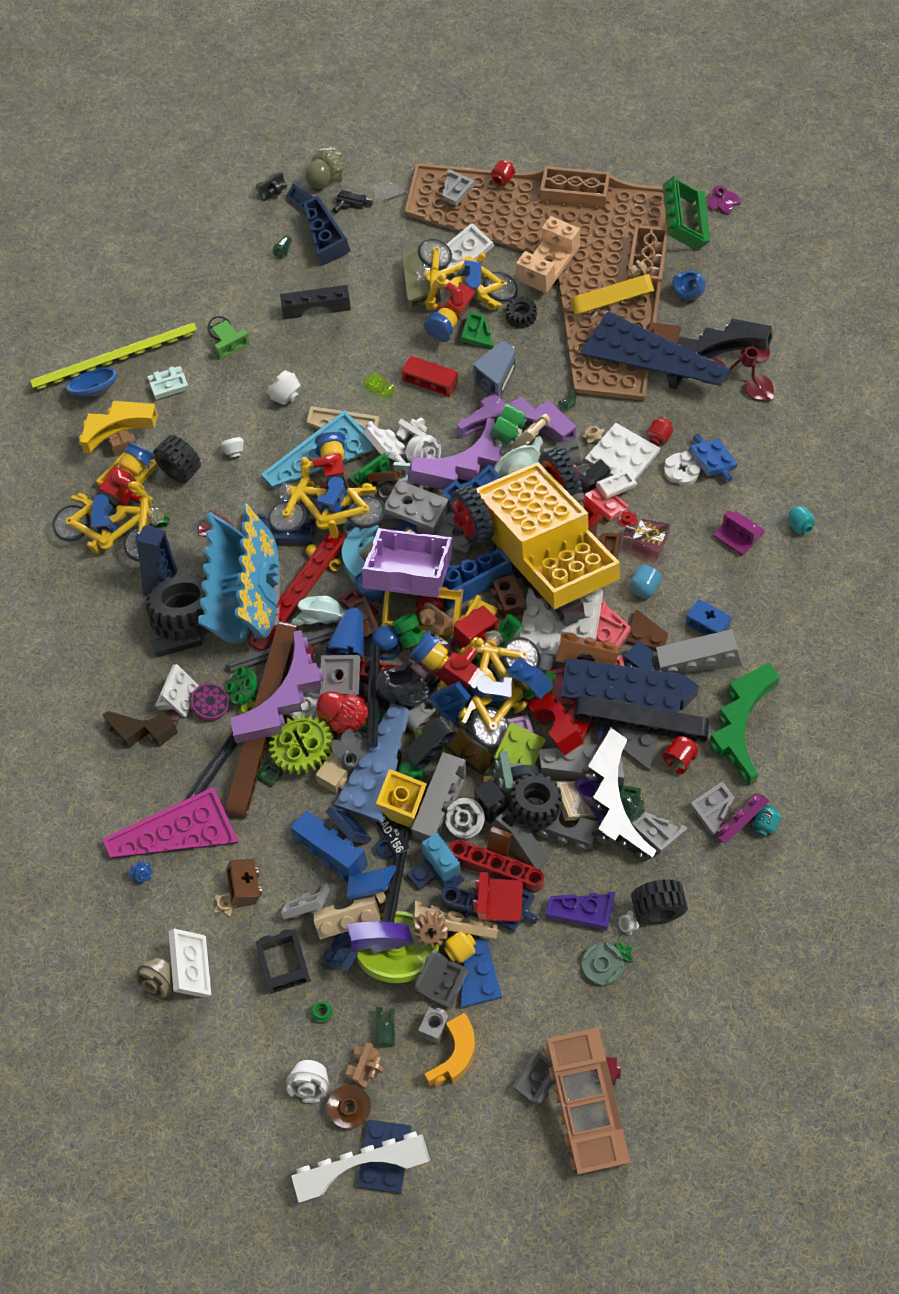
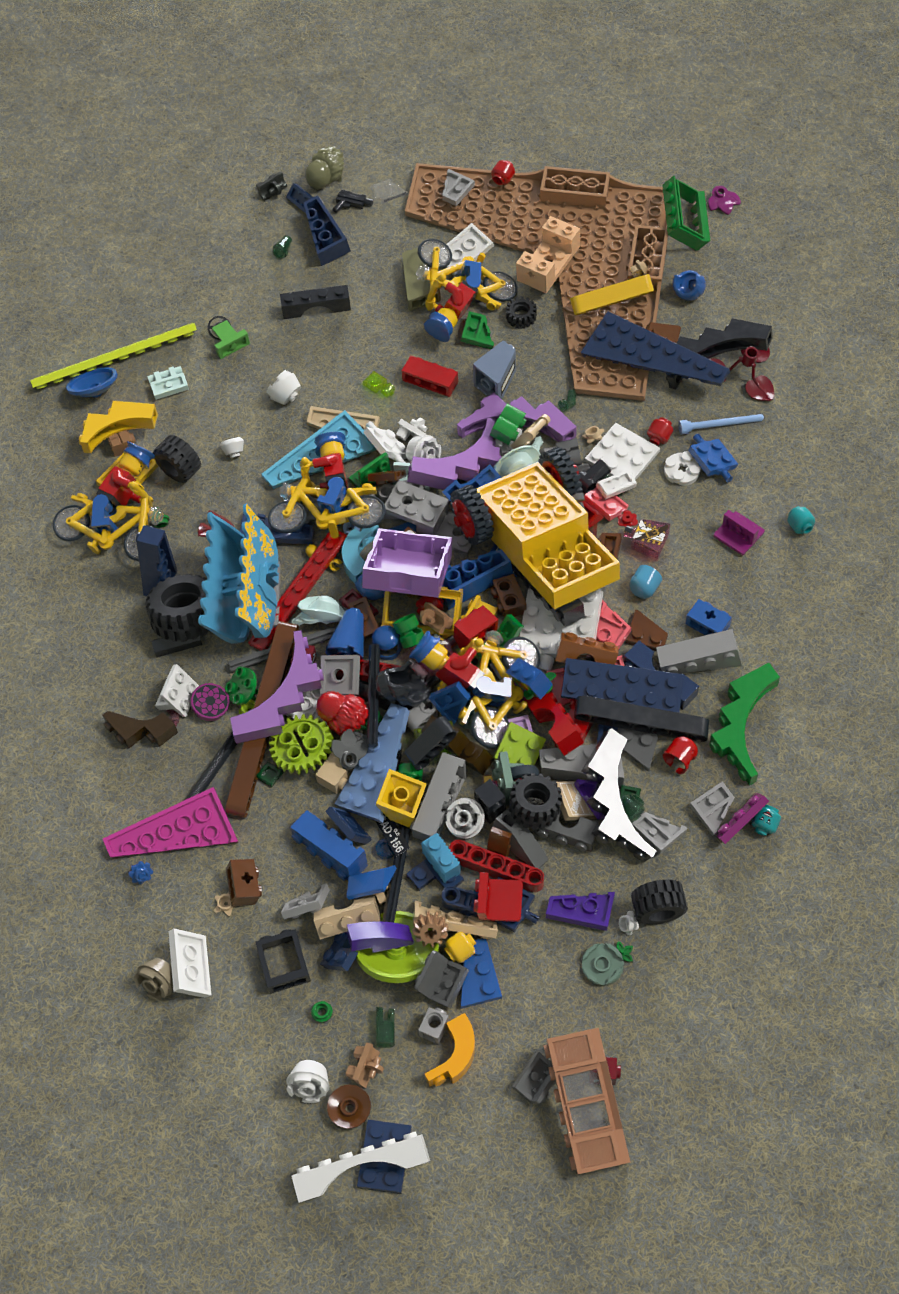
(686, 426): none -> light blue piece

